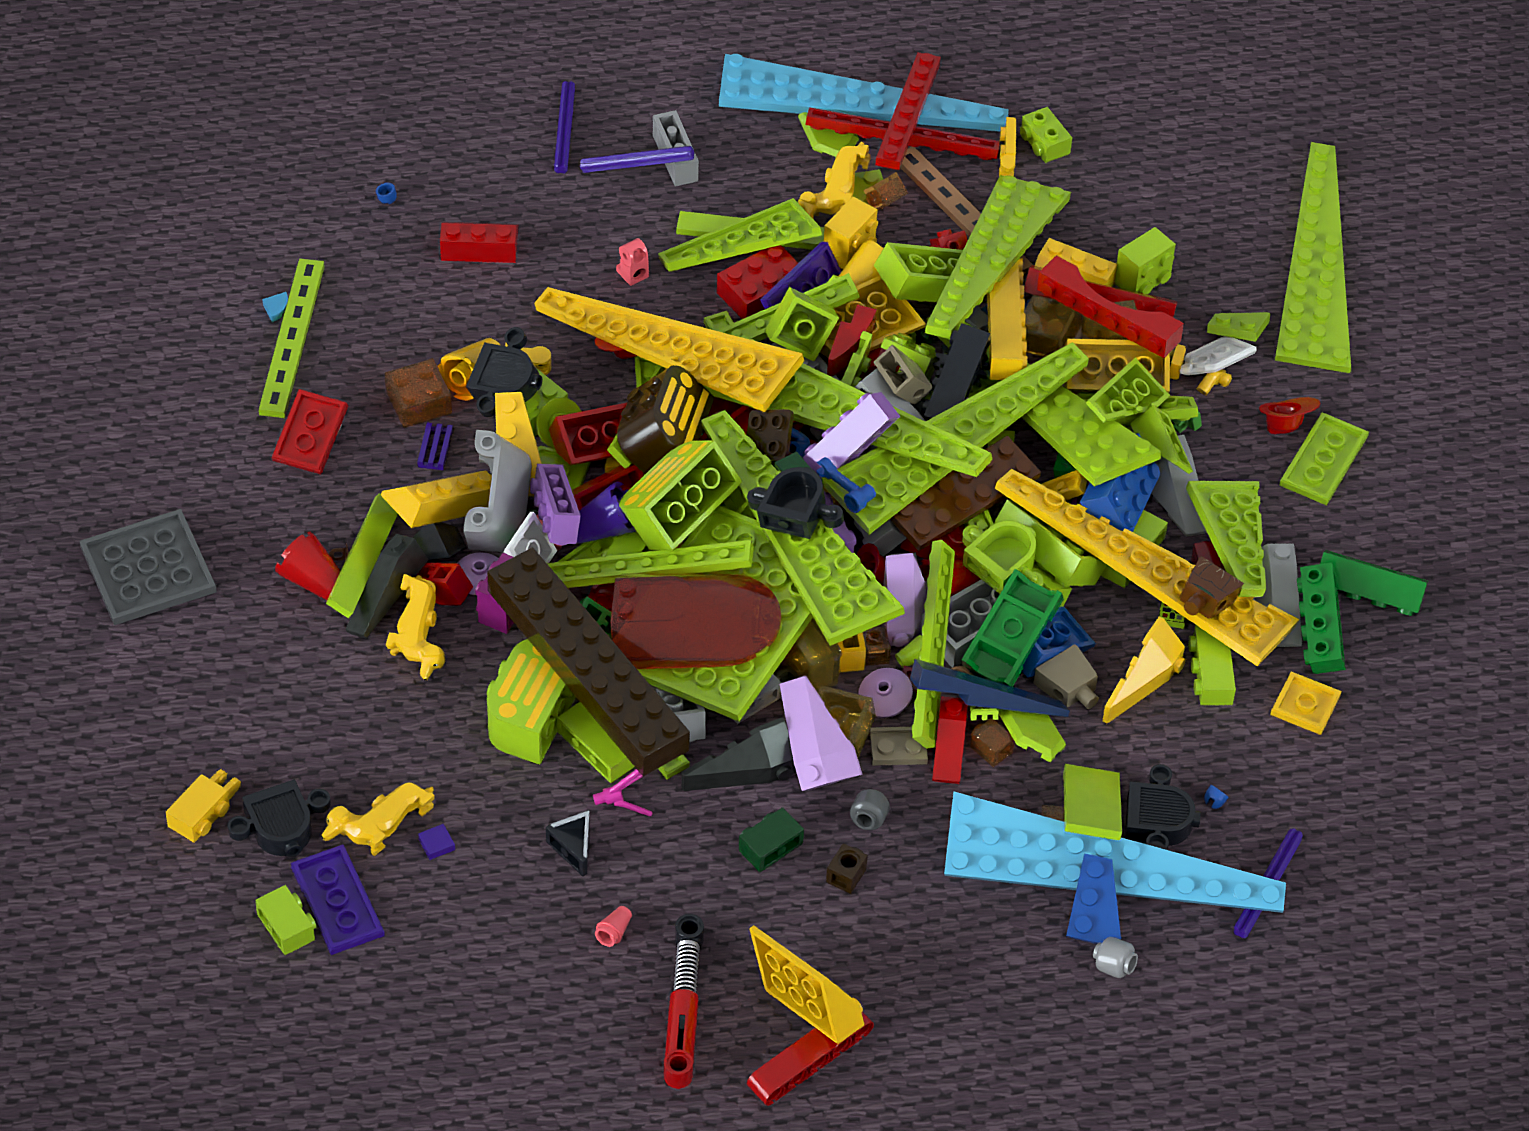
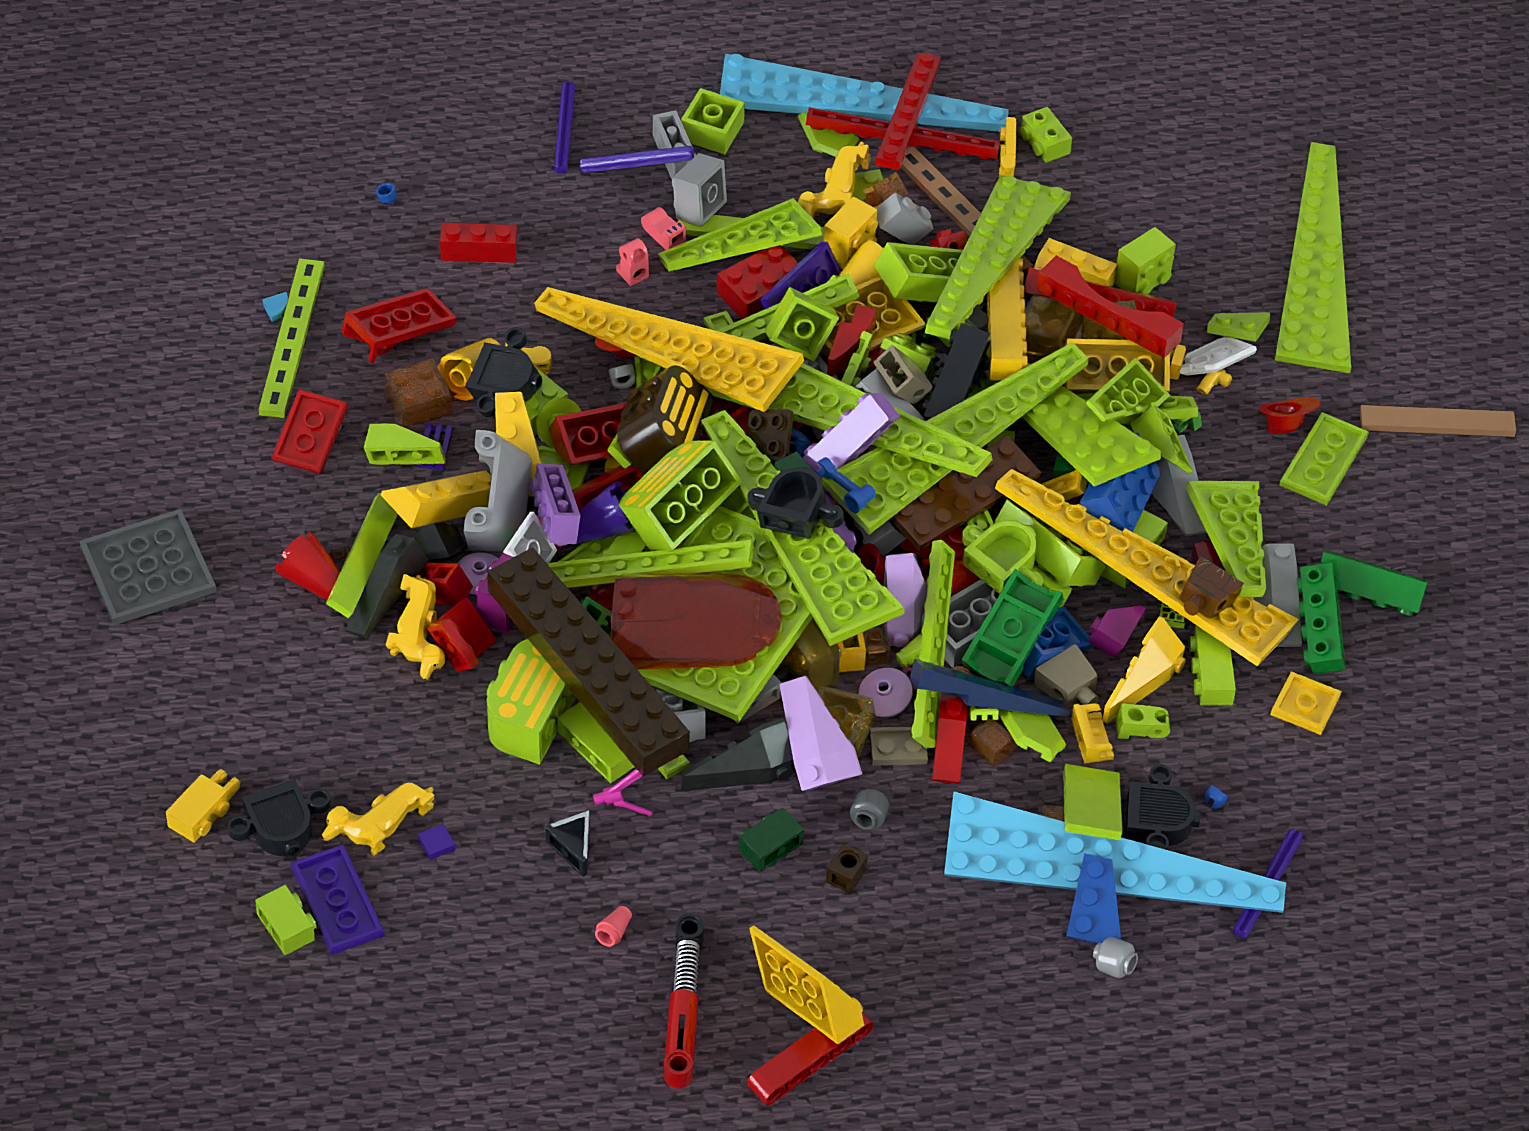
(397, 321): none -> red plate
(399, 445): none -> lime slope
(462, 635): none -> red bracket
(621, 371): none -> light grey tile
(664, 228): none -> coral leg
(699, 189): none -> light grey brick
(713, 120): none -> lime brick
(904, 219): none -> light grey brick
(1091, 733): none -> yellow hinge
(1114, 629): none -> magenta slope
(1142, 721): none -> lime leg
(1437, 420): none -> medium nougat tile

